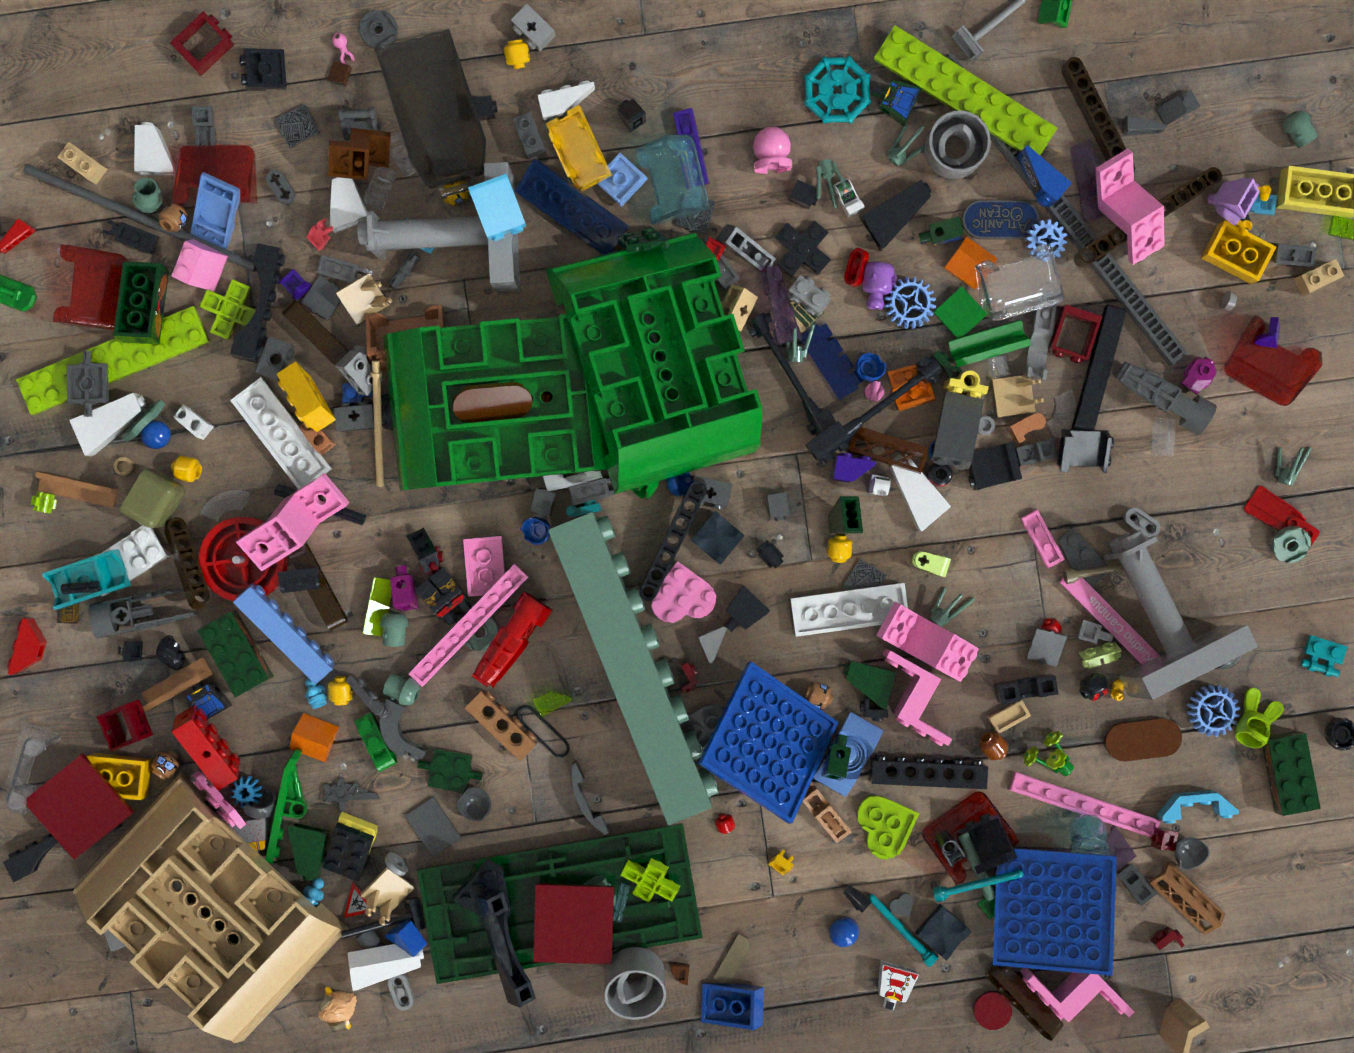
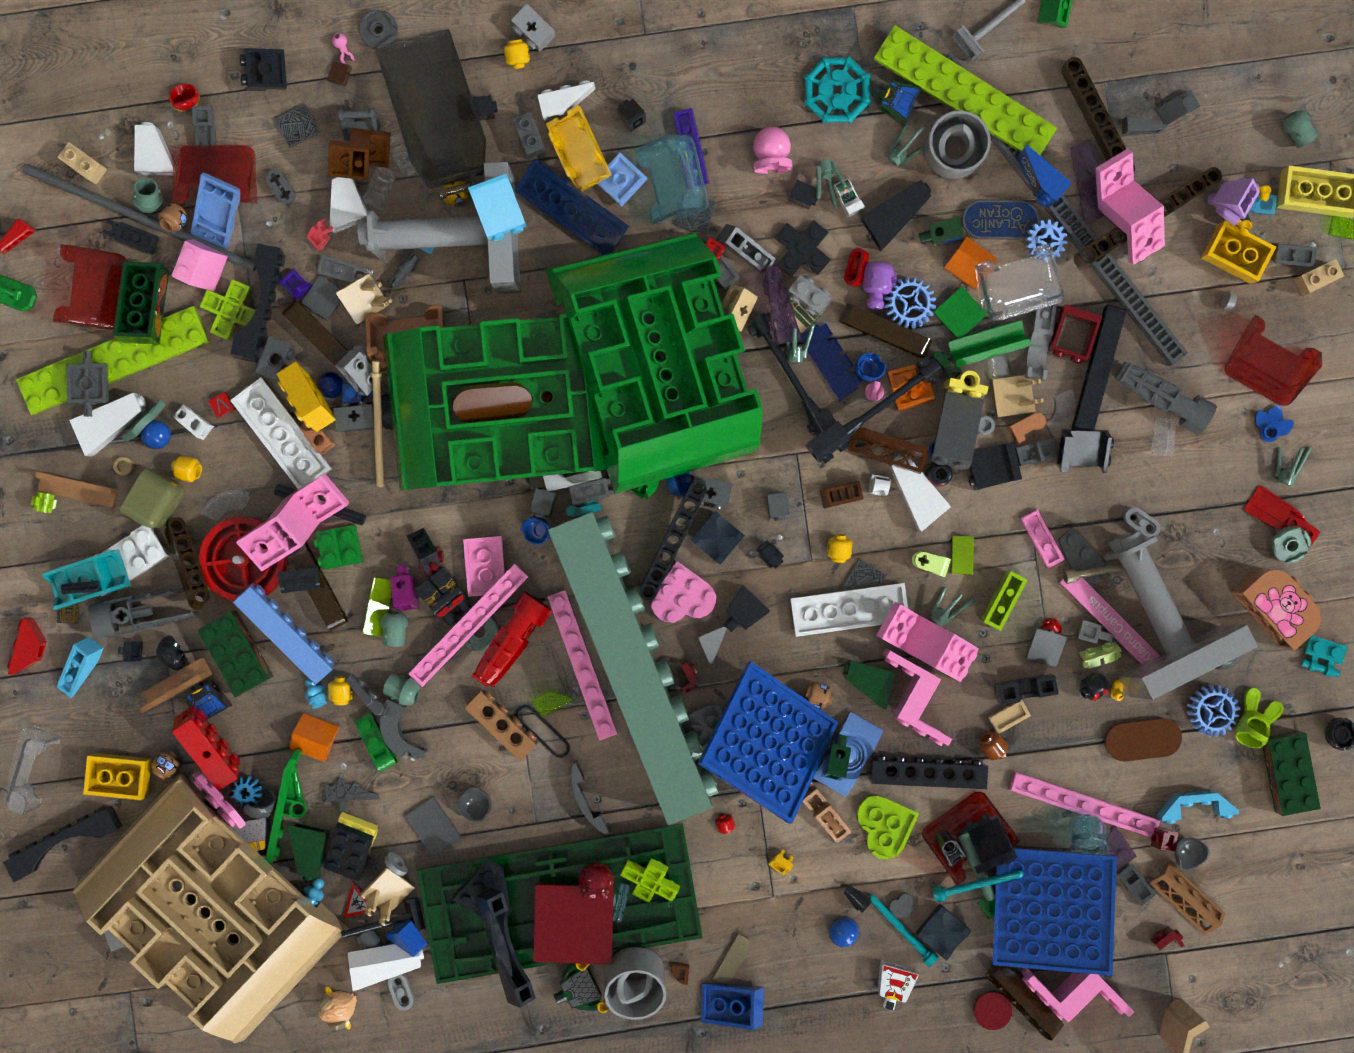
(78, 806): dark red tile -> none
(79, 664): none -> medium azure slope
(135, 721): dark red window -> none
(184, 97): none -> red hair
(214, 55): dark red window -> none
(221, 404): none -> red tile
(330, 384): none -> clear blue brick
(338, 547): none -> green plate
(450, 770): dark green plate -> none
(580, 989): none -> torso
(582, 665): none -> bright pink plate
(596, 881): none -> dark red hair
(642, 240): dark green wing -> none
(826, 500): none -> reddish brown slope
(846, 516): dark green slope -> none
(848, 468): dark purple slope -> none
(876, 713): black bracket -> none
(885, 331): none -> dark brown beam
(962, 554): none -> lime slope
(1003, 600): none -> lime brick
(1057, 760): lime plant -> none
(1199, 374): magenta hand -> none
(1271, 338): dark purple tile -> none
(1274, 421): none -> blue plate
(1279, 606): none -> nougat brick

